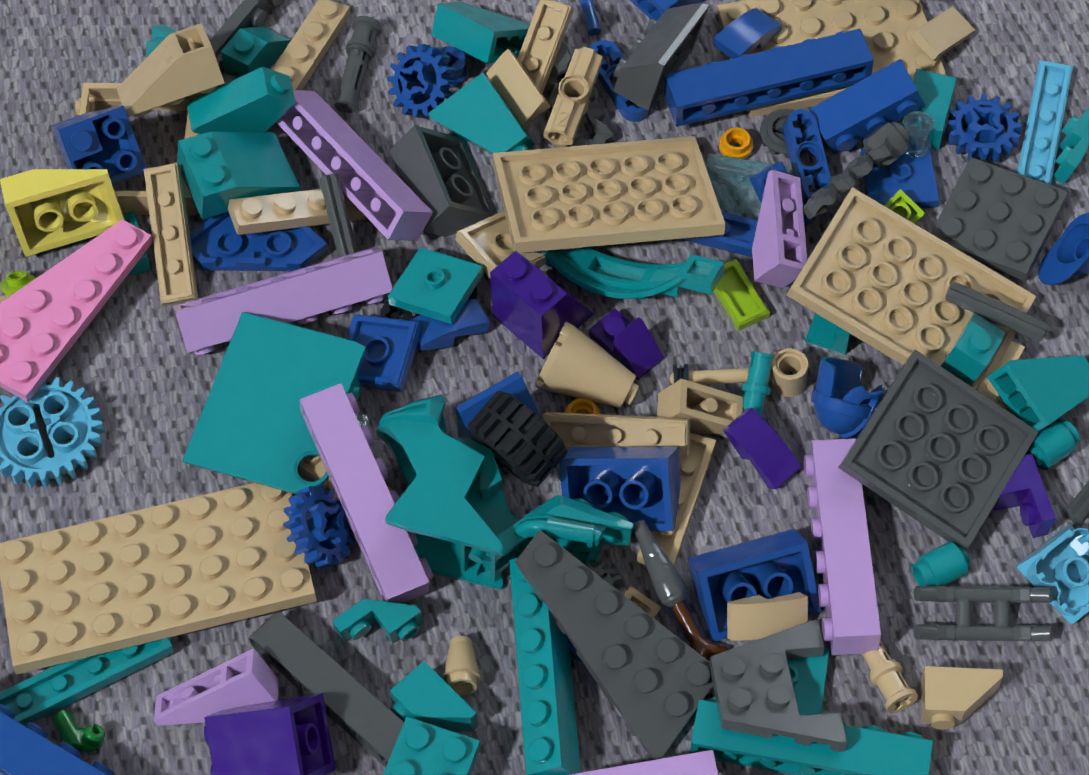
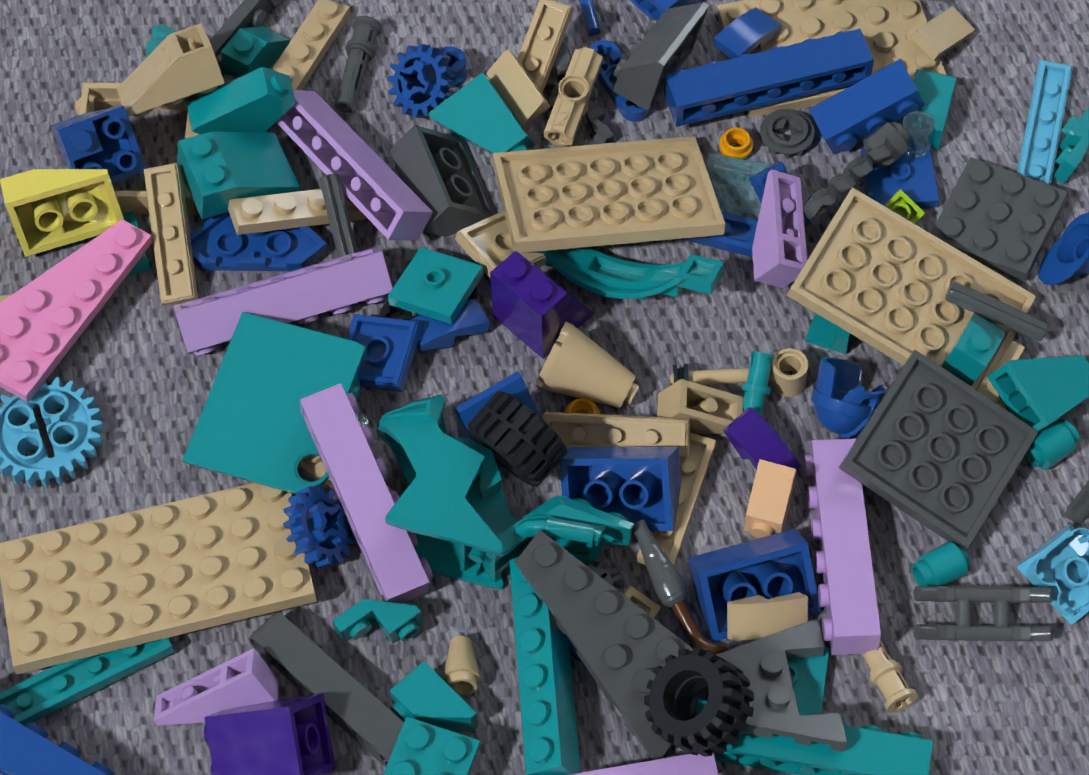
(15, 281): lime plate -> none
(79, 737): green arm -> none
(478, 30): teal slope -> none
(627, 342): dark purple slope -> none
(673, 694): none -> black tyre
(740, 297): lime tile -> none
(769, 499): none -> light nougat slope
(815, 146): blue beam -> none
(955, 693): tan slope -> none
(983, 128): blue gear -> none
(1029, 493): dark purple slope -> none

